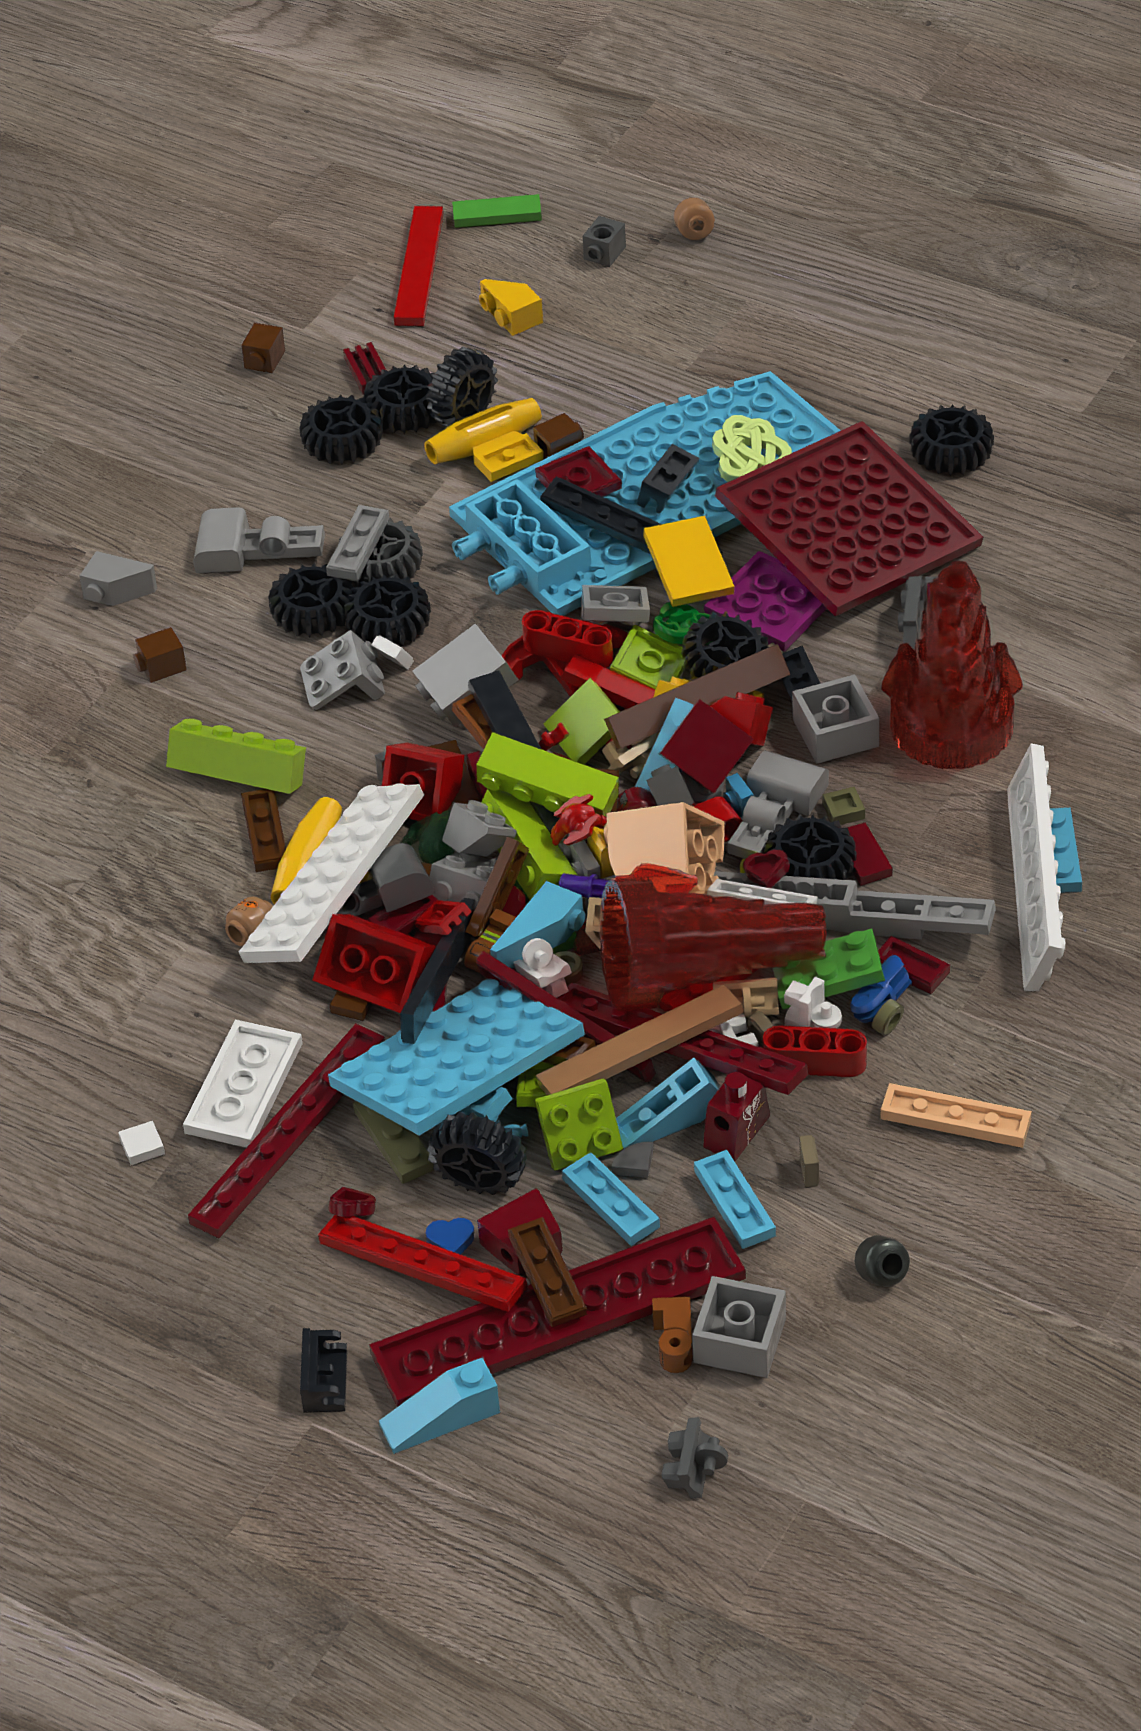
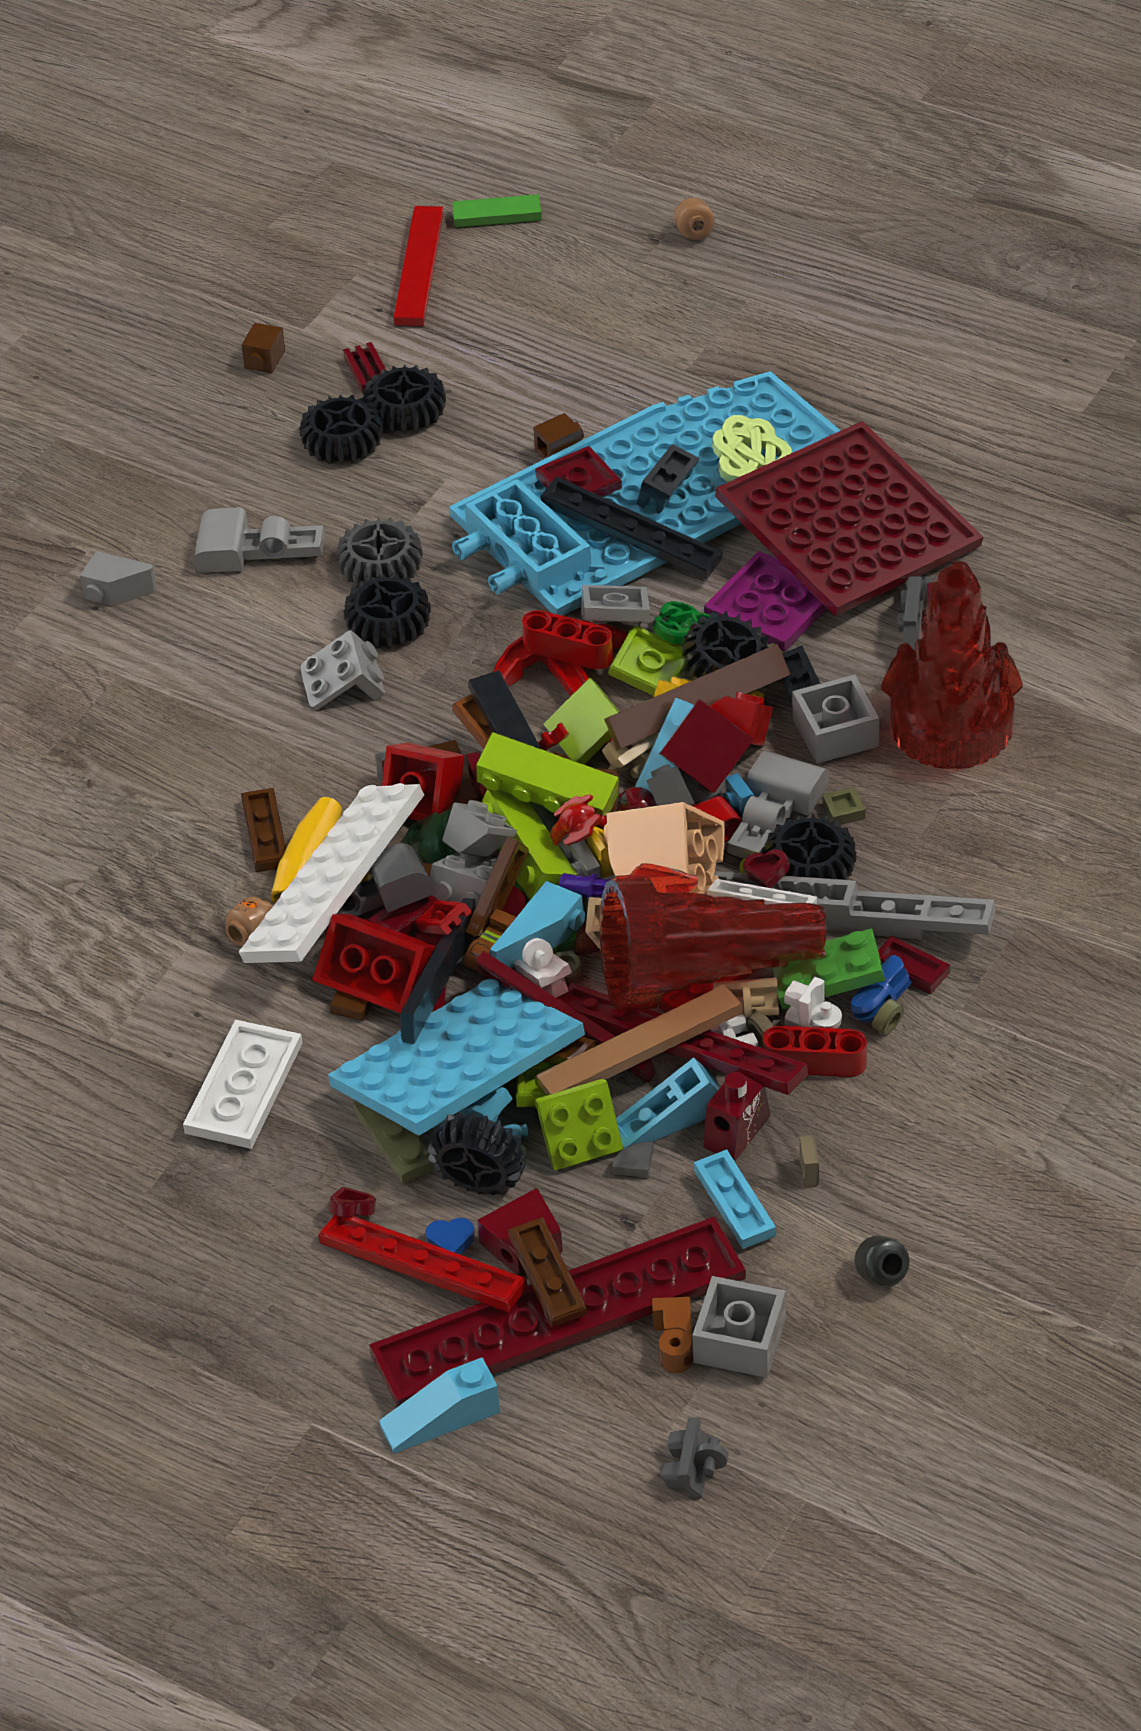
(141, 1143): white tile -> none
(160, 655): reddish brown brick -> none
(236, 756): lime brick -> none
(278, 1138): dark red plate -> none
(309, 600): black gear -> none
(323, 1371): black hinge -> none
(357, 543): light grey tile -> none
(392, 652): white tile -> none
(448, 671): light grey brick -> none
(461, 386): black gear -> none
(491, 439): yellow plate -> none
(511, 304): yellow slope -> none
(604, 241): dark grey brick -> none
(611, 1199): medium azure plate -> none
(617, 687): red tile -> none
(688, 561): yellow tile -> none
(871, 861): dark red tile -> none
(951, 439): black gear -> none
(956, 1115): light nougat plate -> none
(1035, 869): white plate -> none
(1065, 851): medium azure plate -> none

